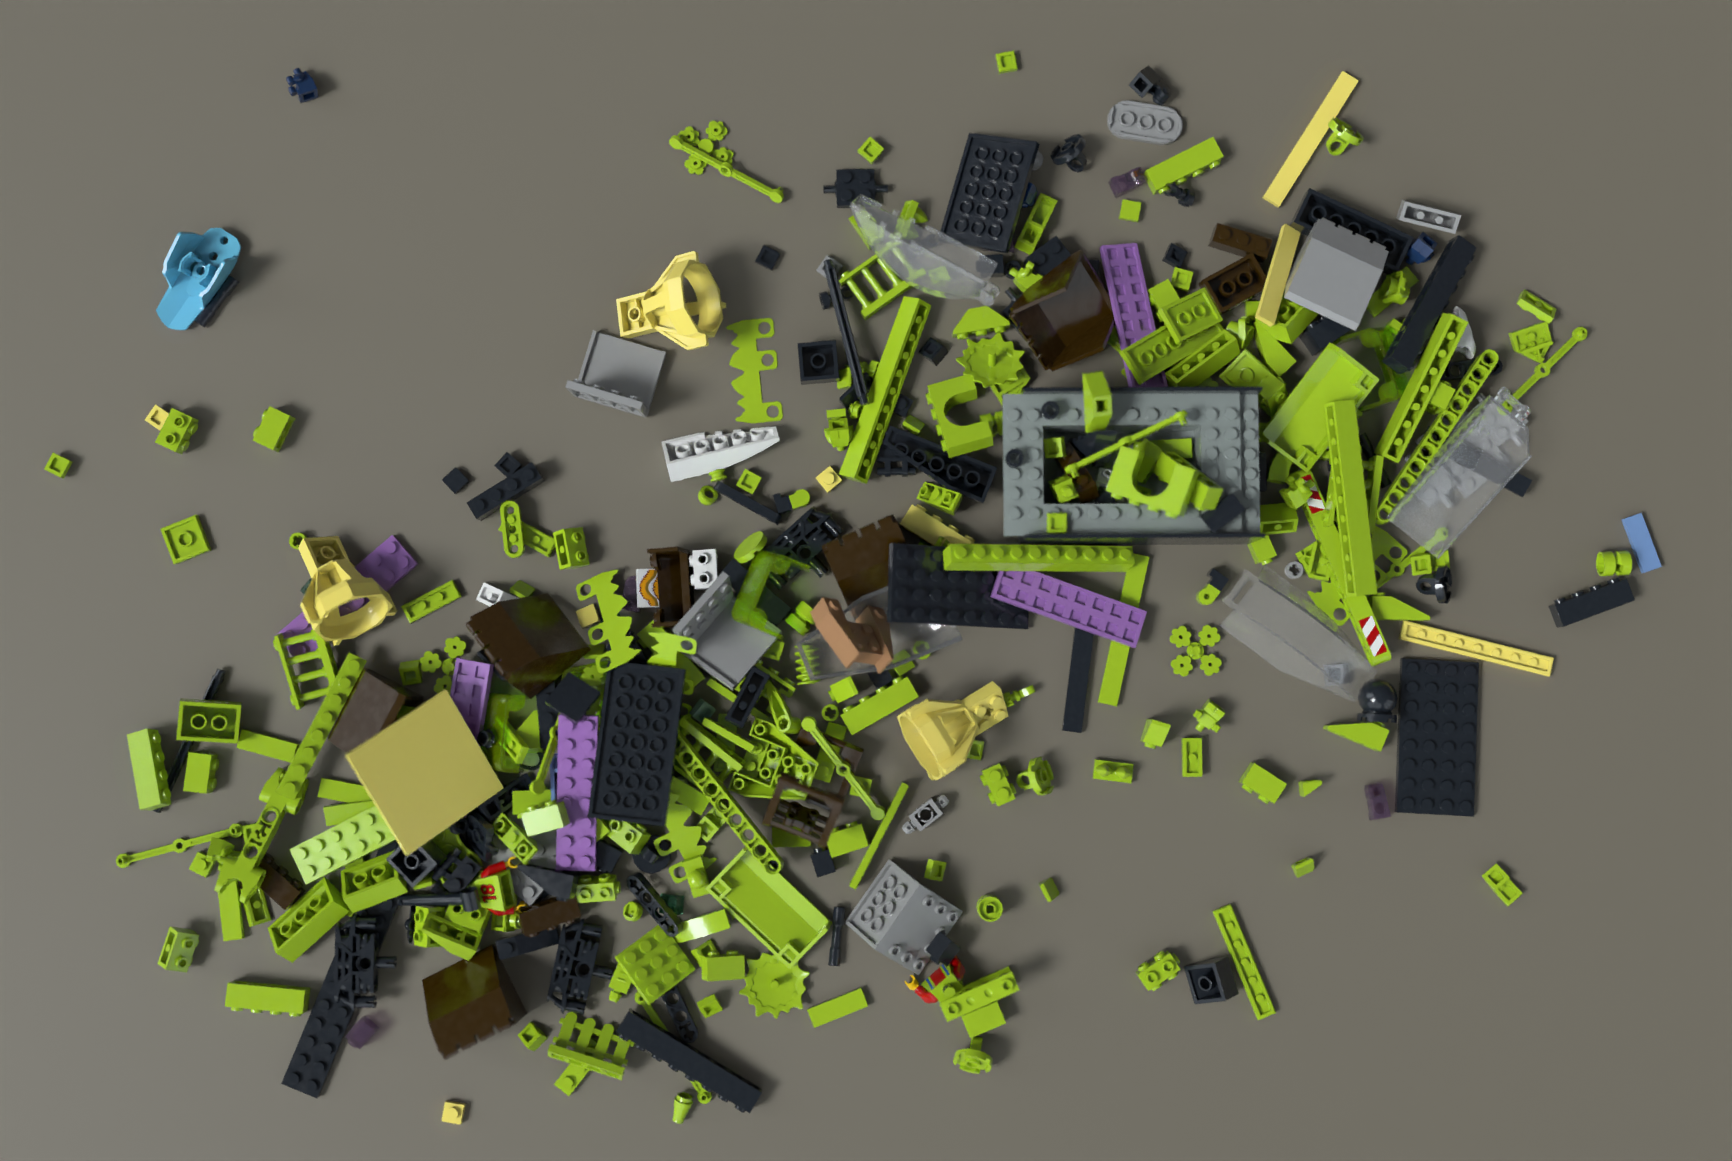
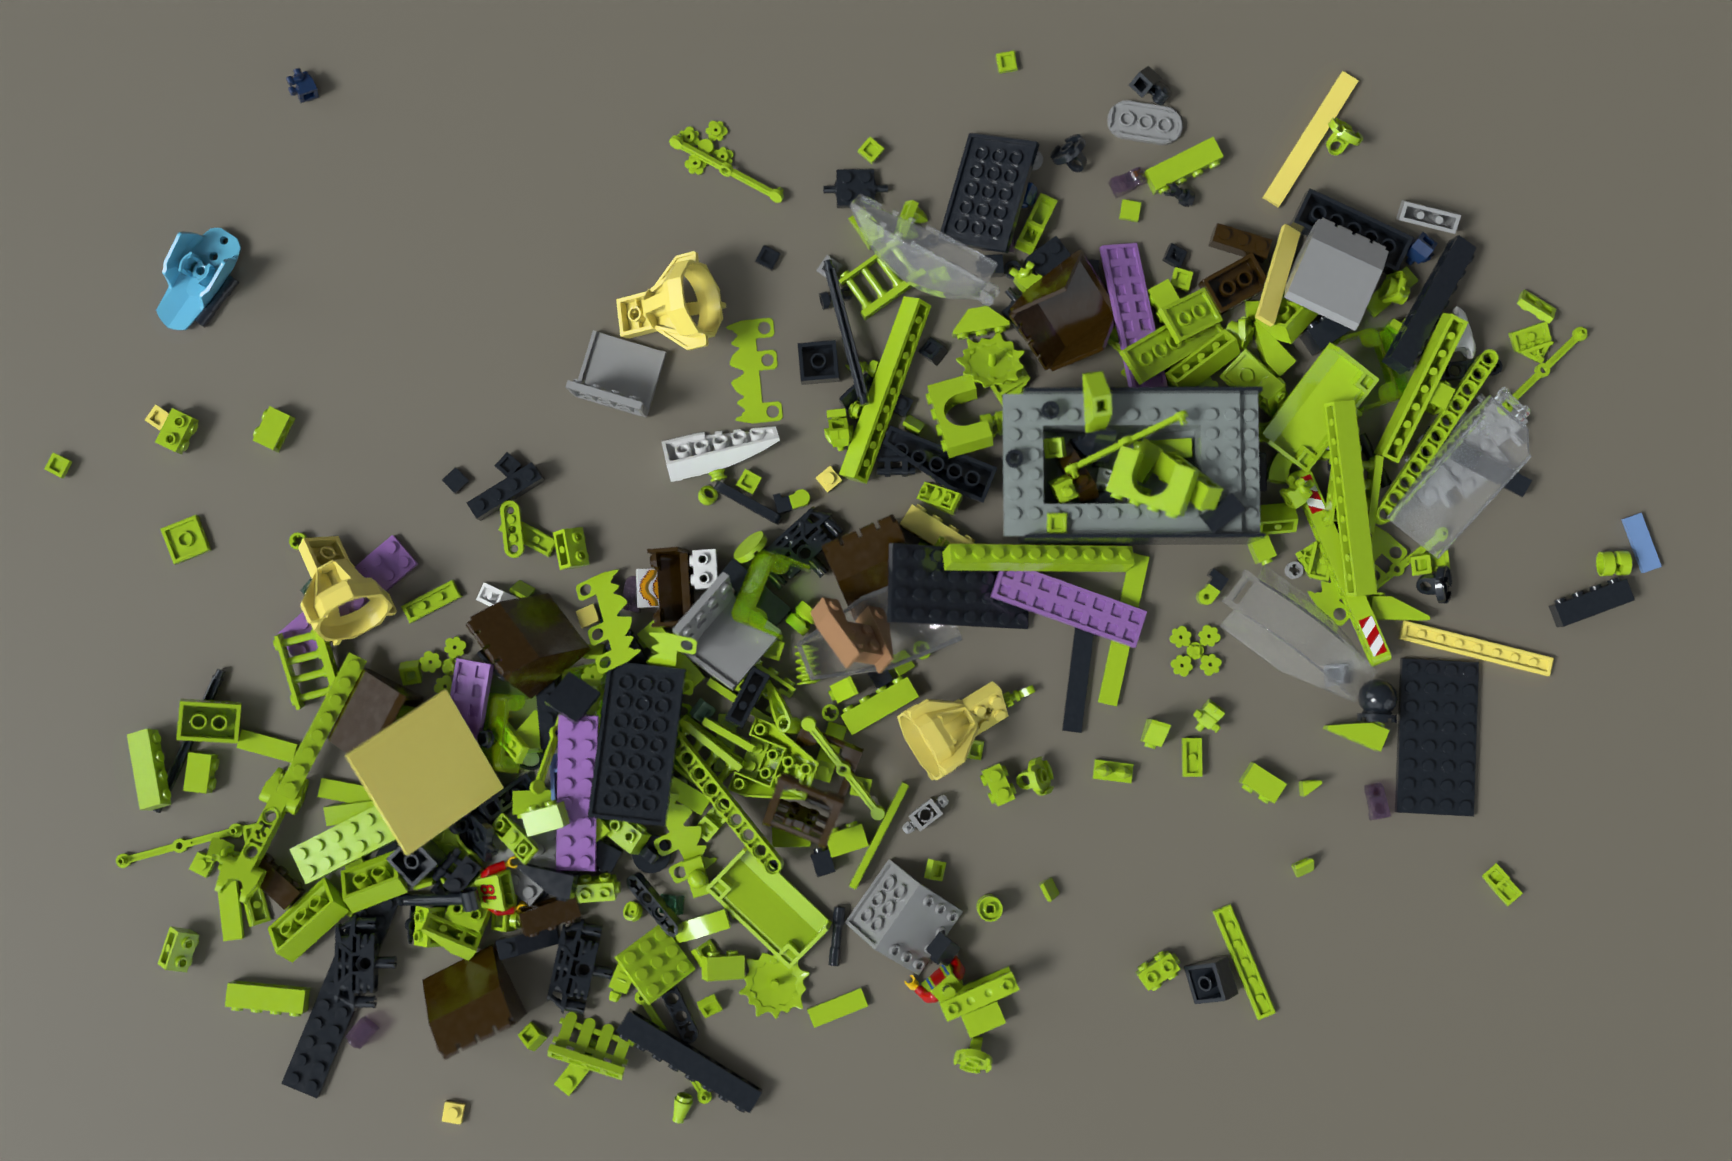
(845, 379): lime slope -> none

